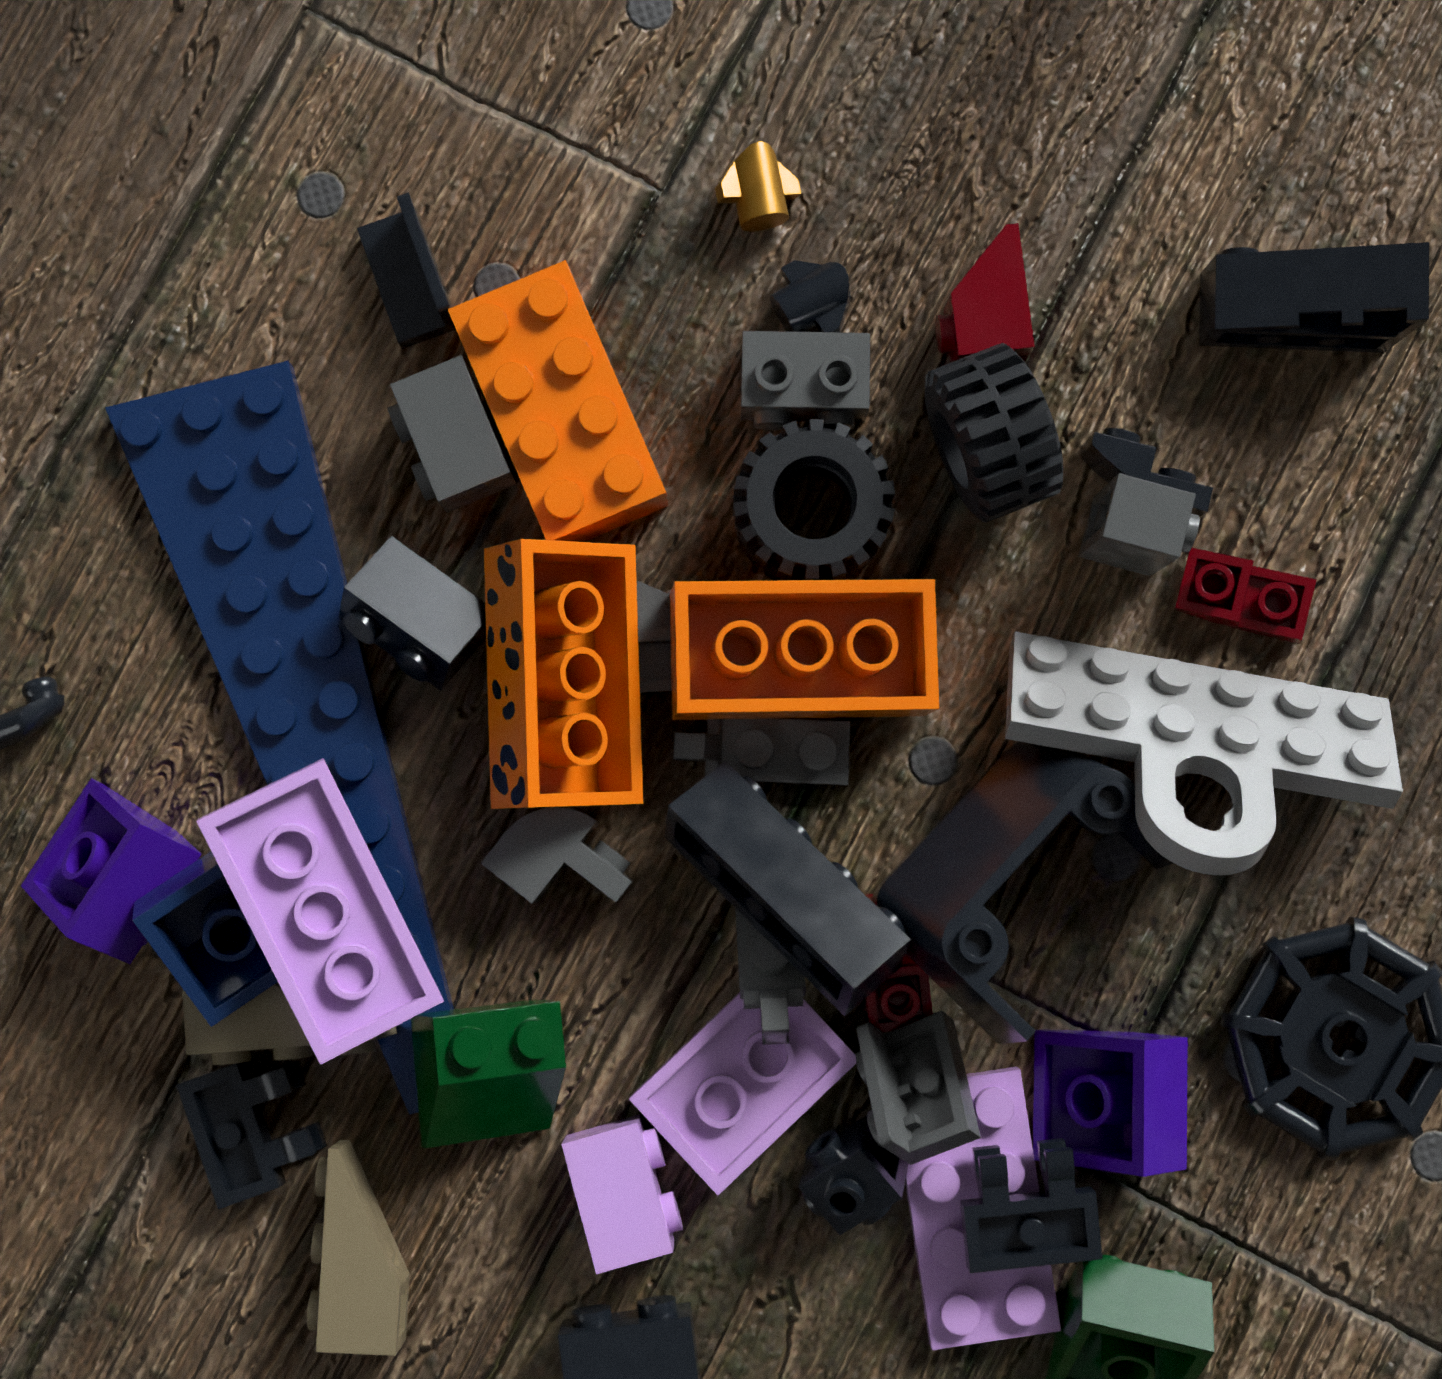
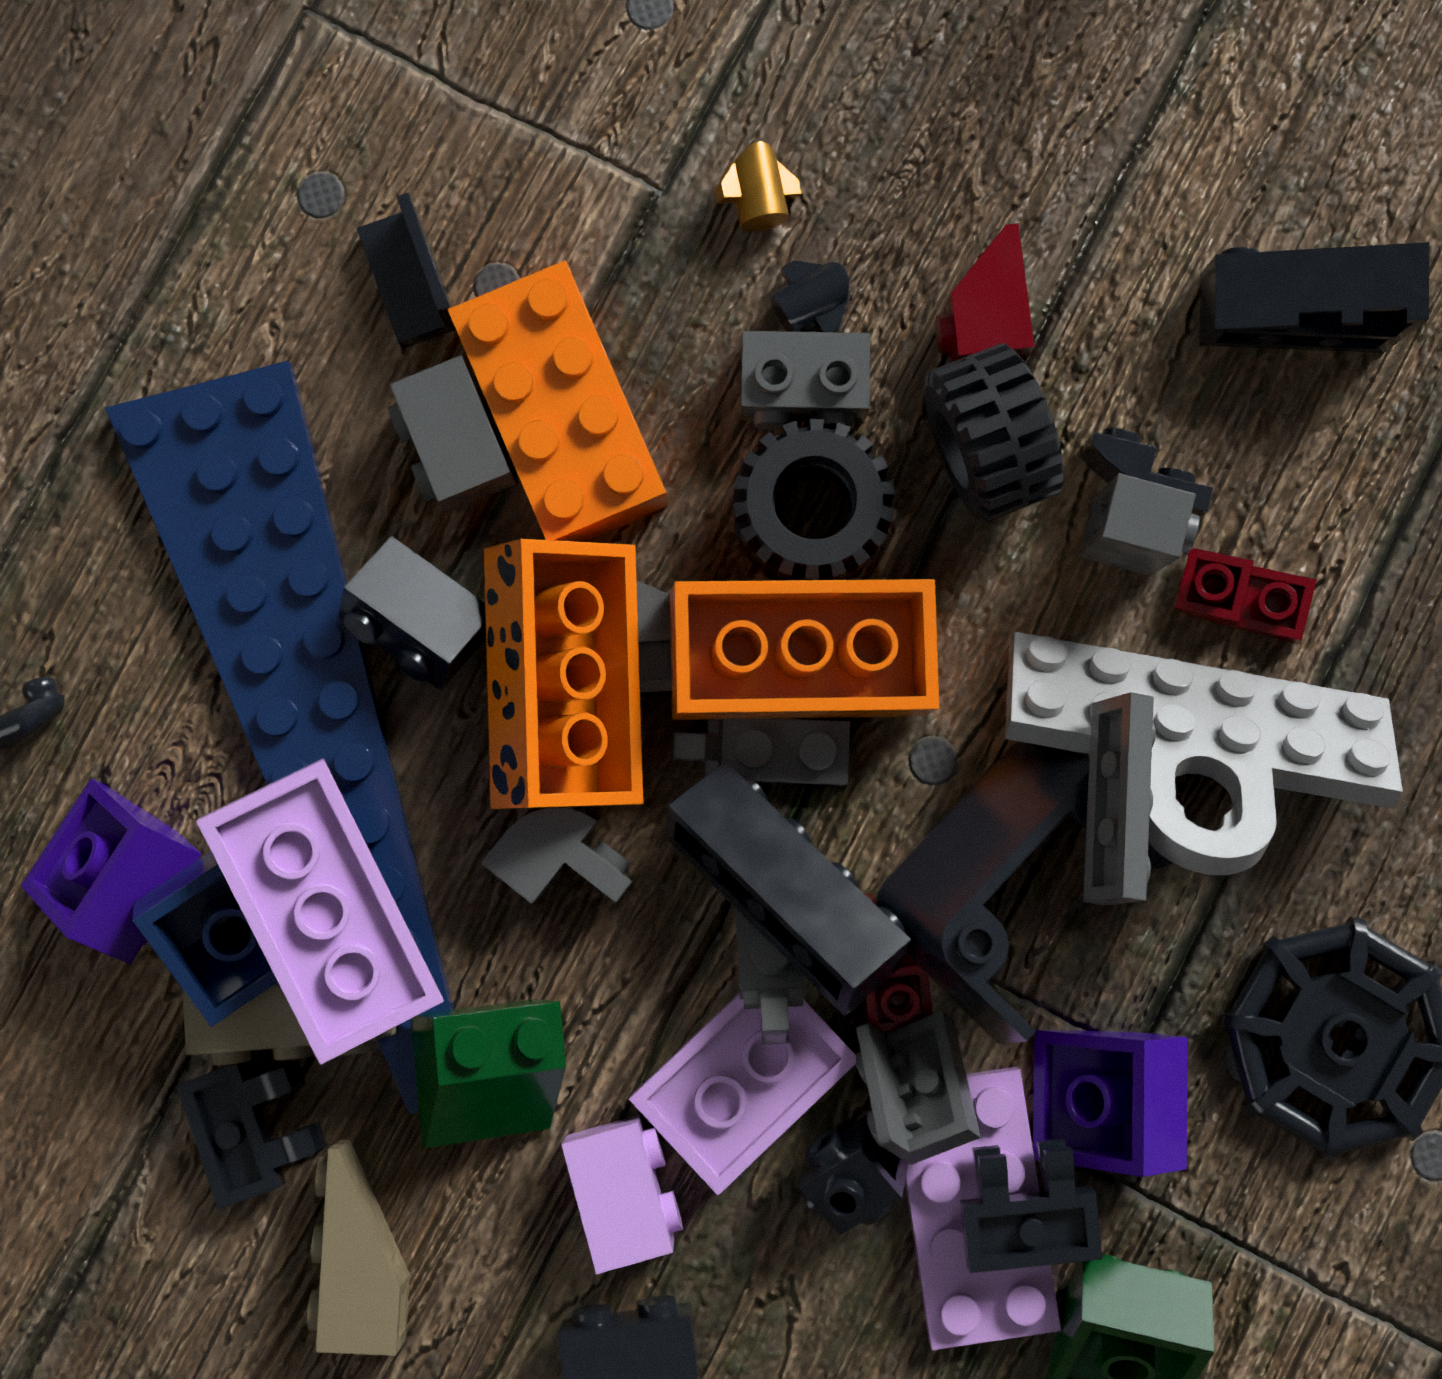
(1119, 800): none -> dark grey plate

